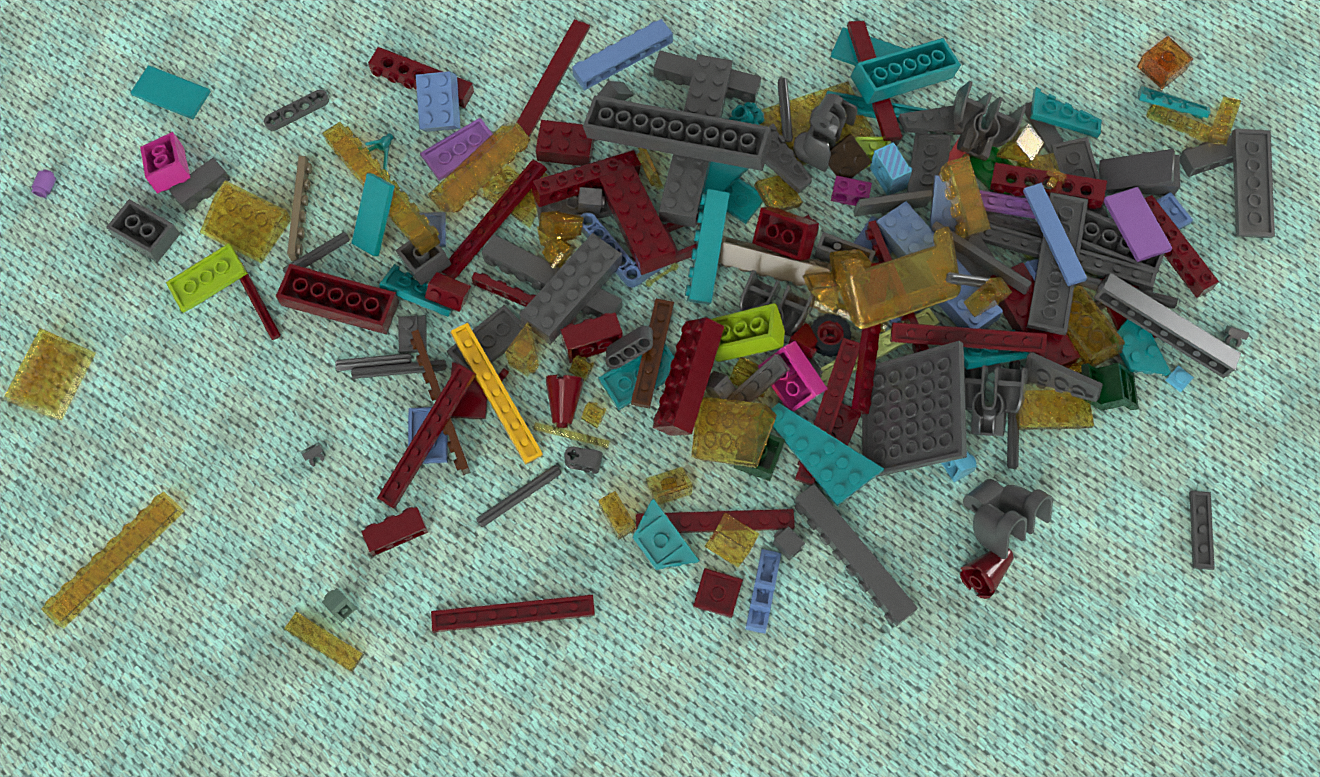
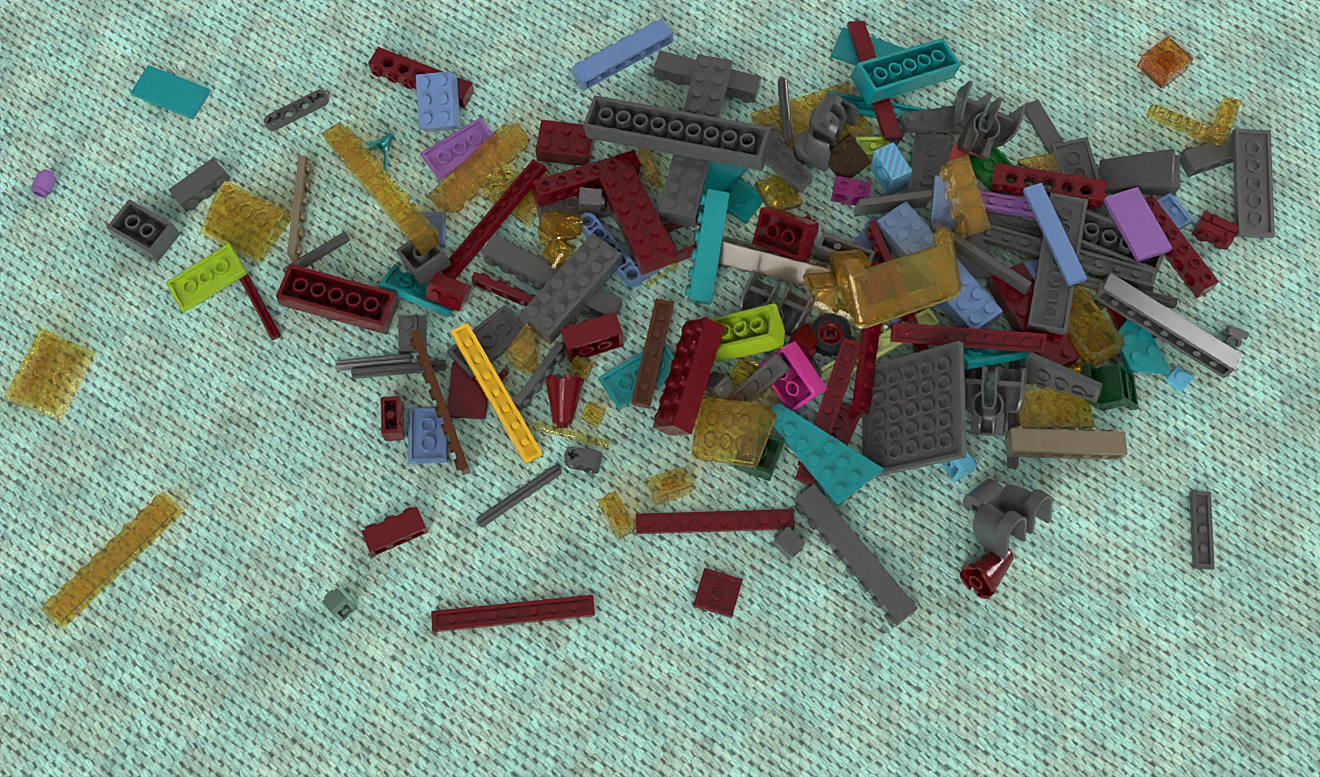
(165, 162): dark pink brick -> none
(311, 452): dark grey tile -> none
(324, 641): clear yellow plate -> none
(373, 214): teal tile -> none
(392, 418): none -> dark red brick
(426, 436): dark red tile -> none
(535, 383): none -> dark grey plate
(552, 76): dark red tile -> none
(615, 90): dark grey slope -> none
(629, 347): dark grey beam -> none
(661, 540): teal wing -> none
(732, 540): clear yellow slope -> none
(748, 113): teal plant -> none
(763, 591): medium blue slope -> none
(968, 280): dark grey axle -> none
(987, 296): clear yellow slope -> none
(1023, 146): clear yellow slope -> none
(1053, 112): teal wing -> none
(1055, 177): clear yellow tile -> none
(1065, 443): none -> dark tan brick
(1169, 101): teal wing -> none
(1215, 230): none -> dark red brick

